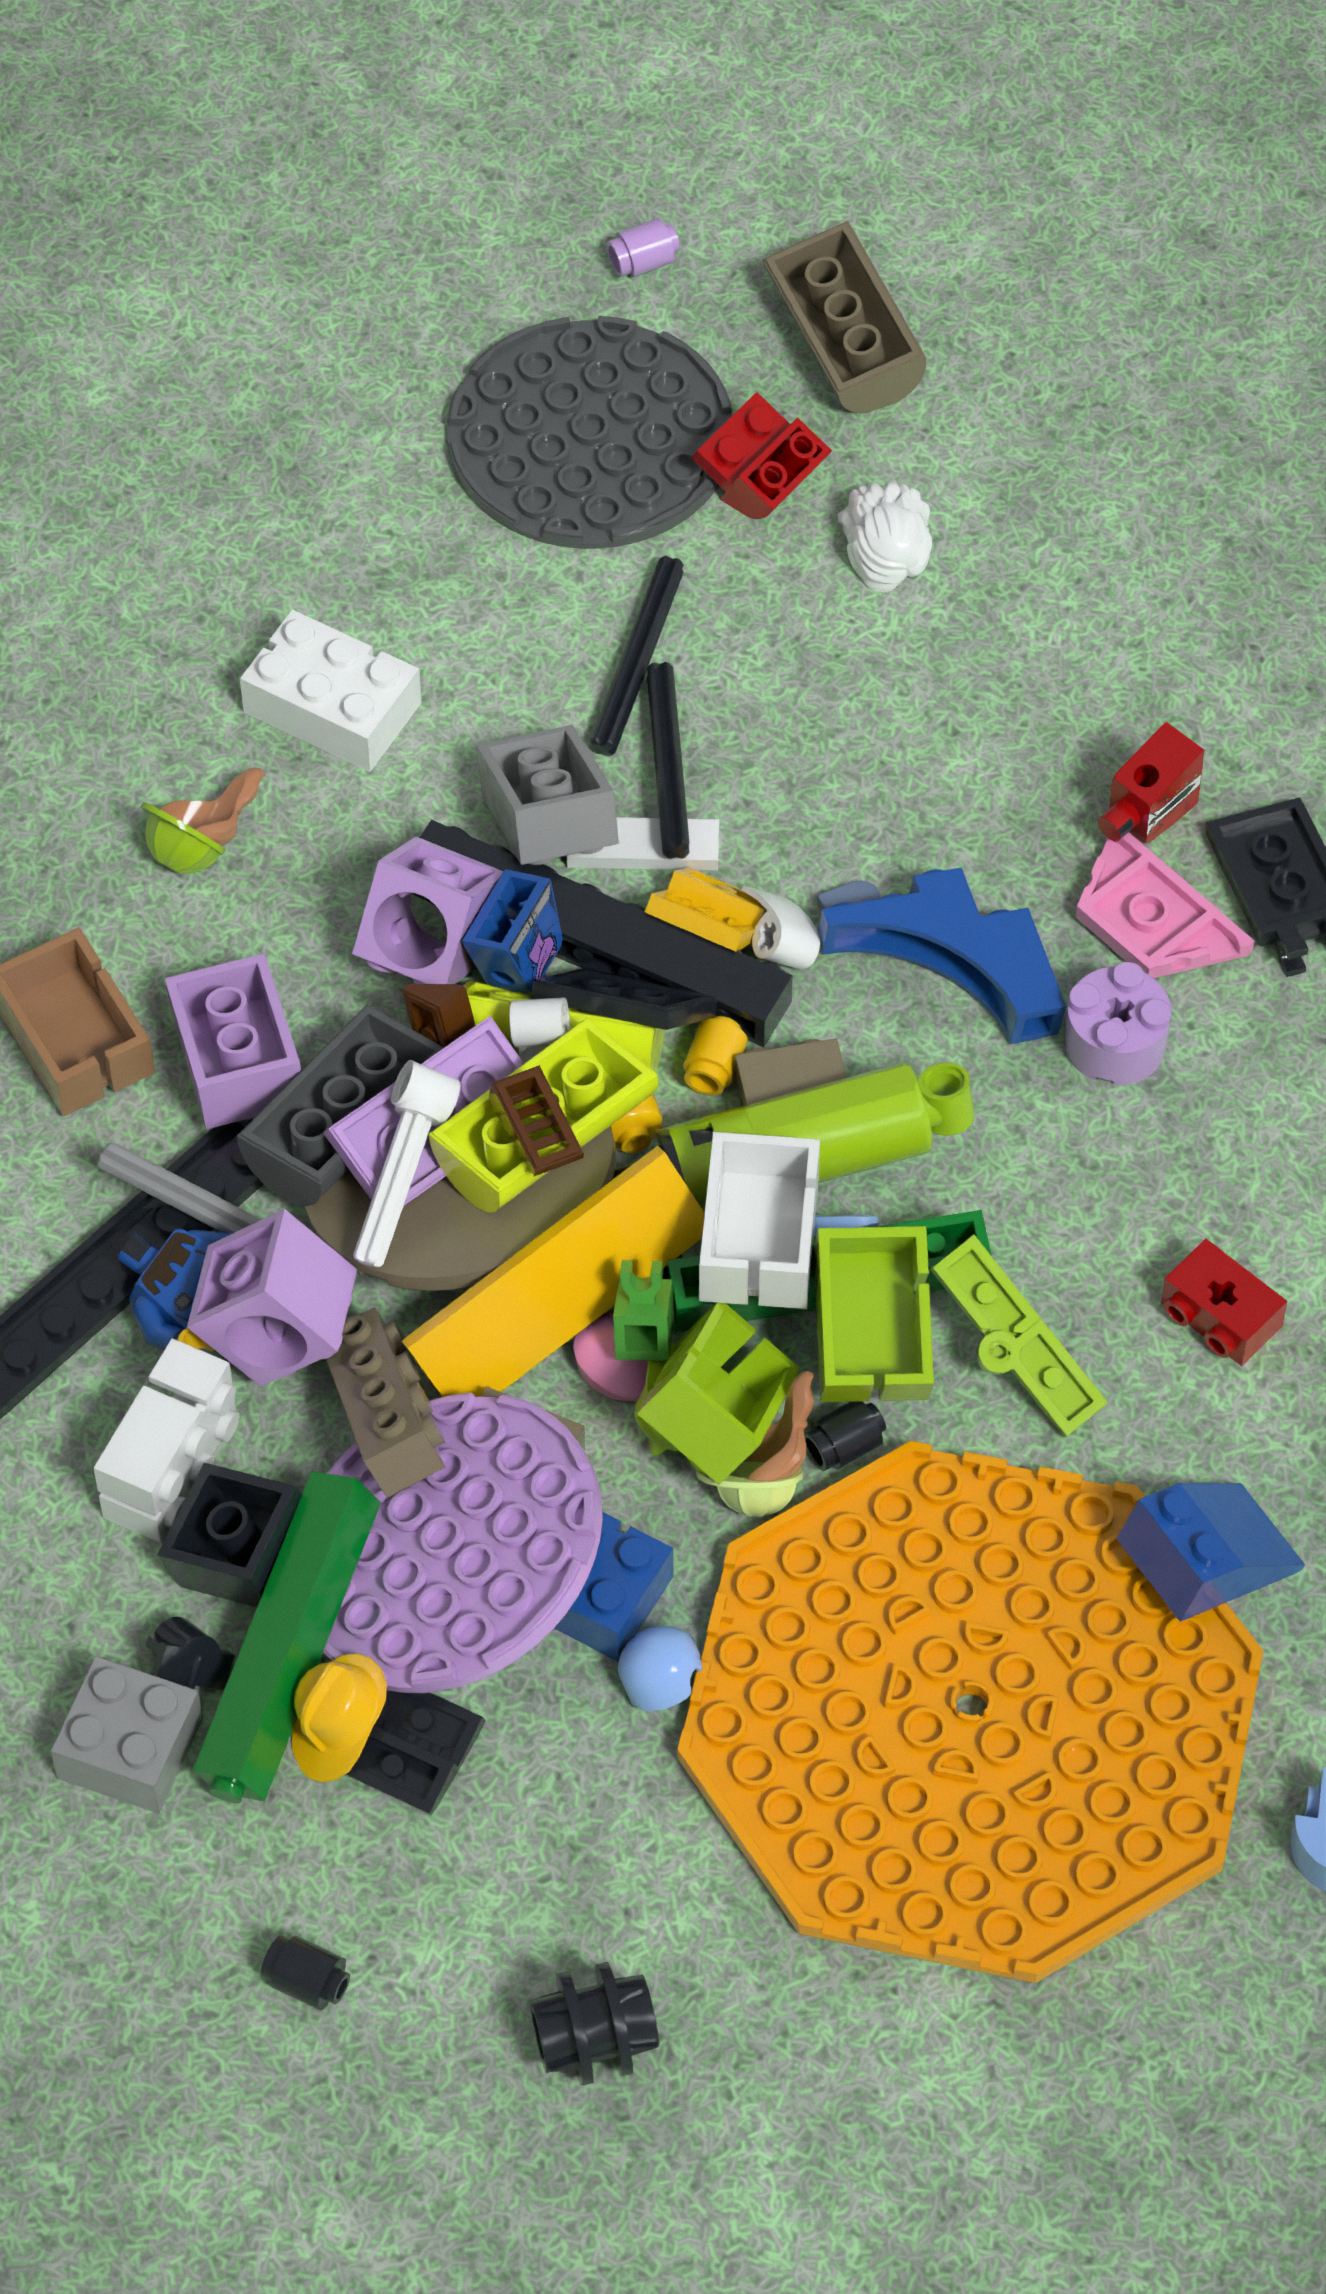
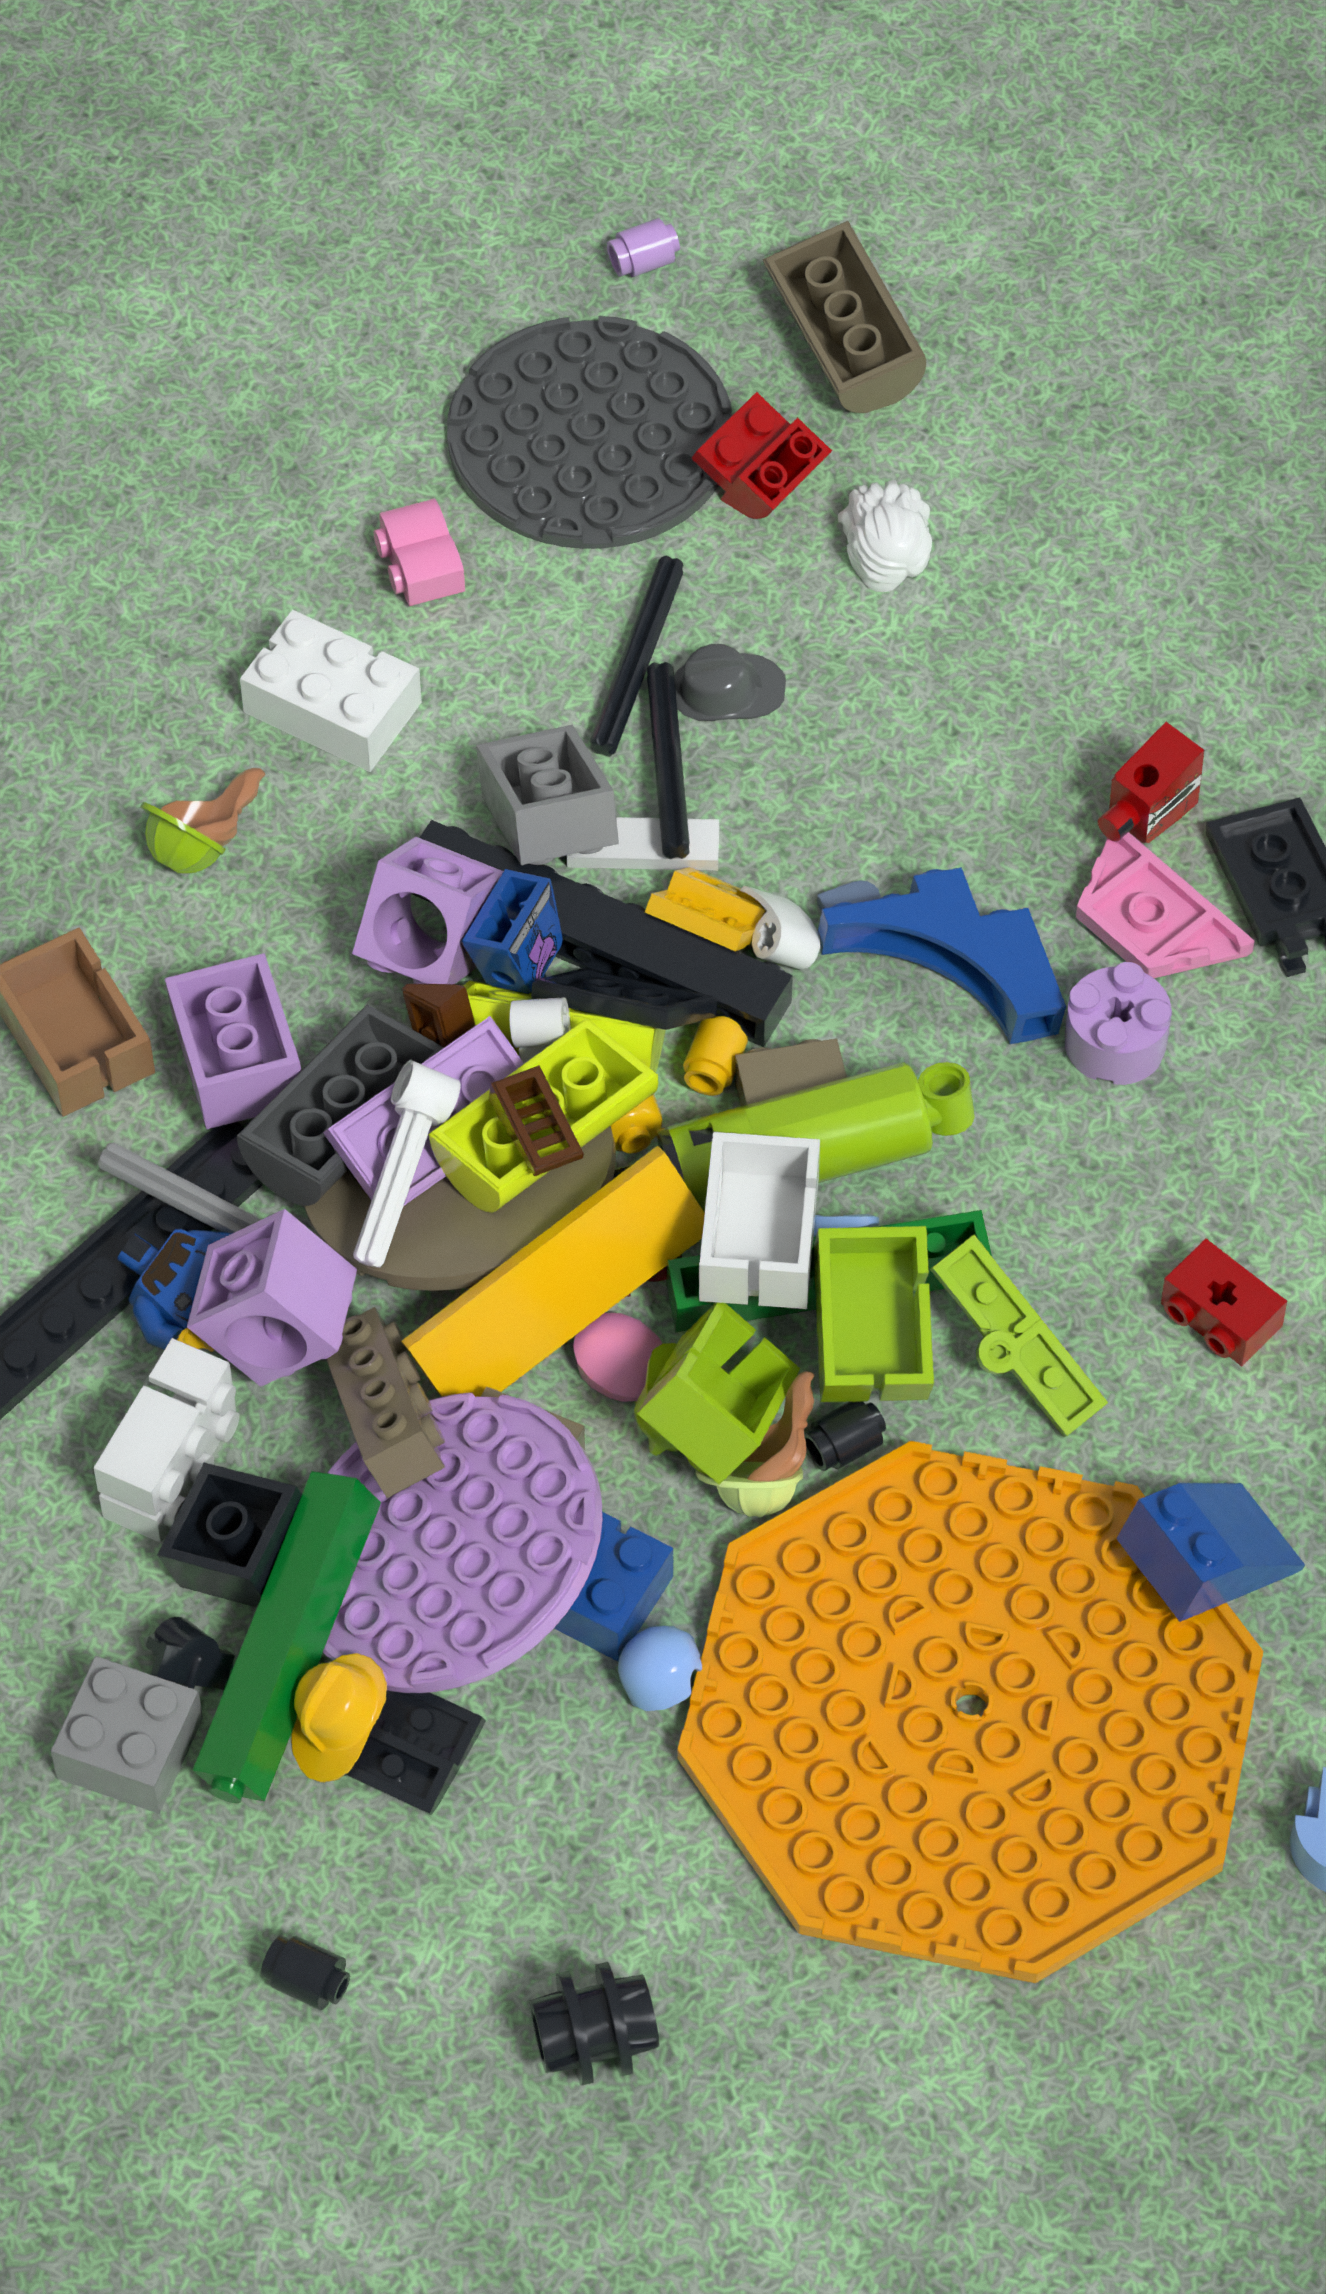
(420, 552): none -> bright pink brick
(643, 1315): bright green brick -> none
(728, 685): none -> dark grey piece

